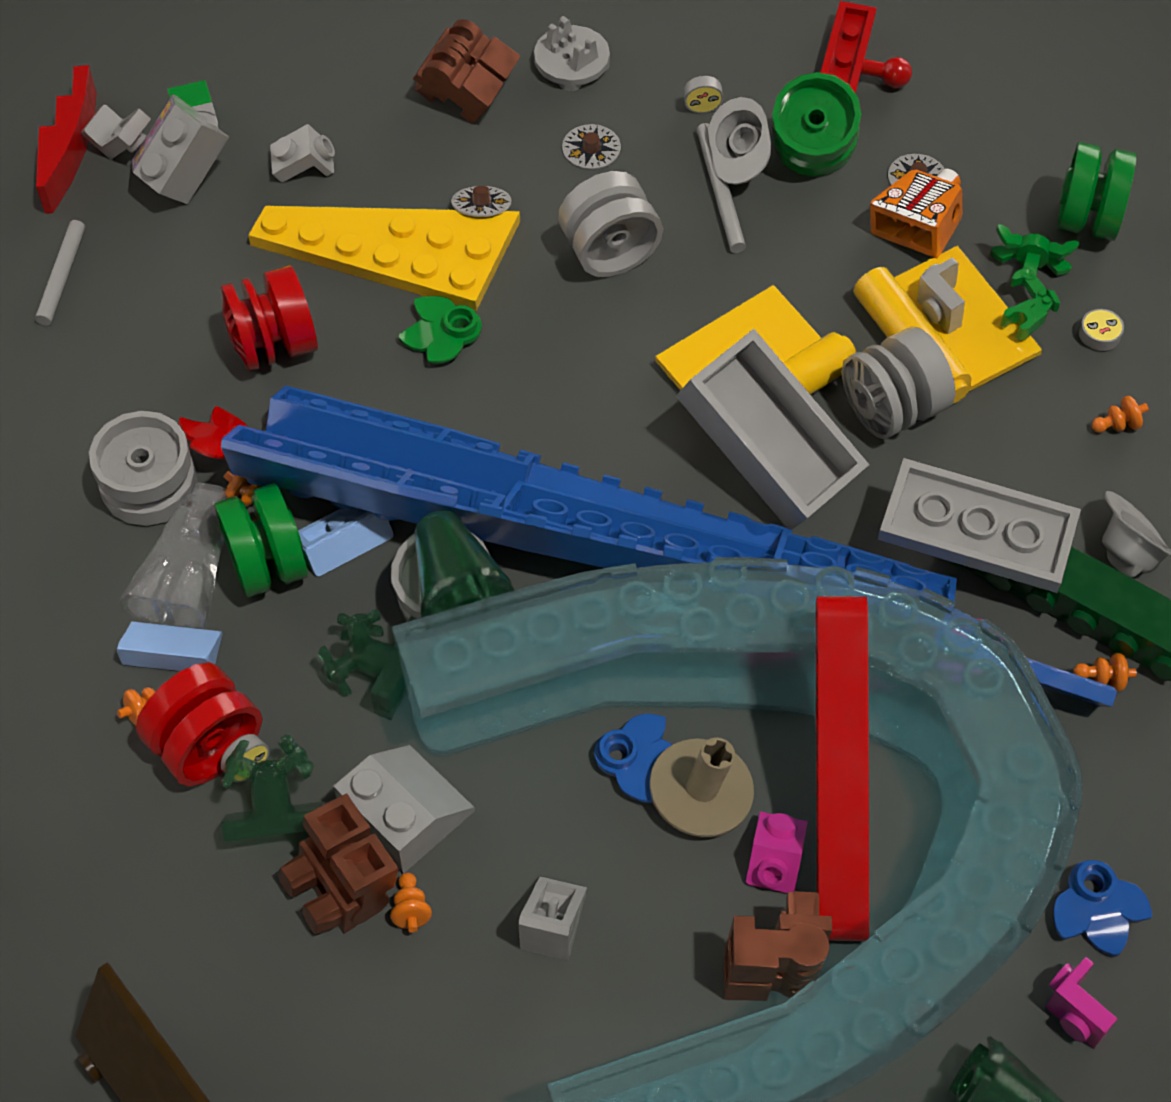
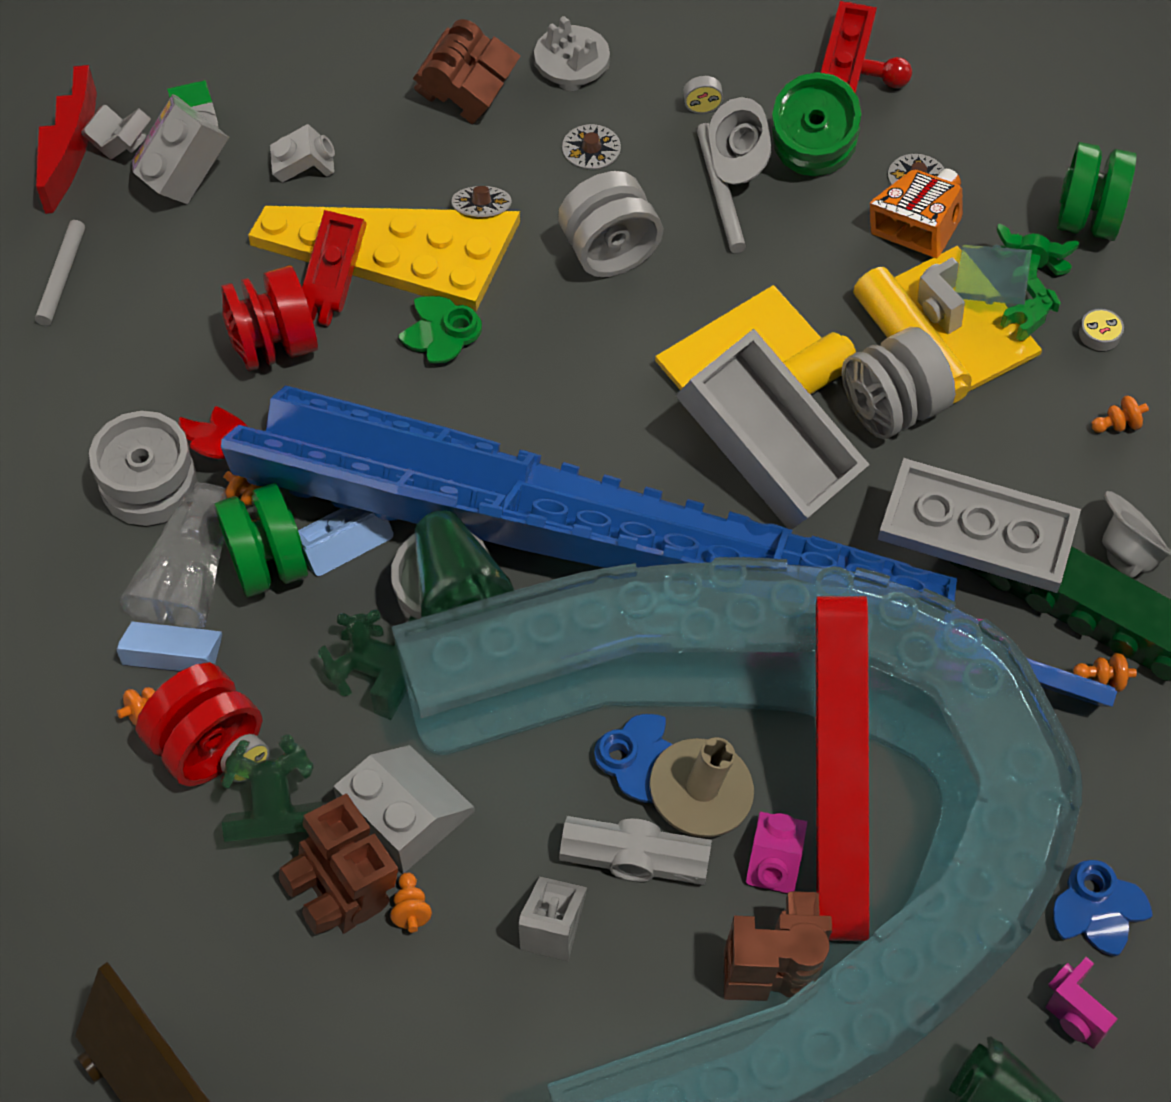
(332, 264): none -> red hinge
(635, 850): none -> light grey piece
(993, 274): none -> clear light blue piece

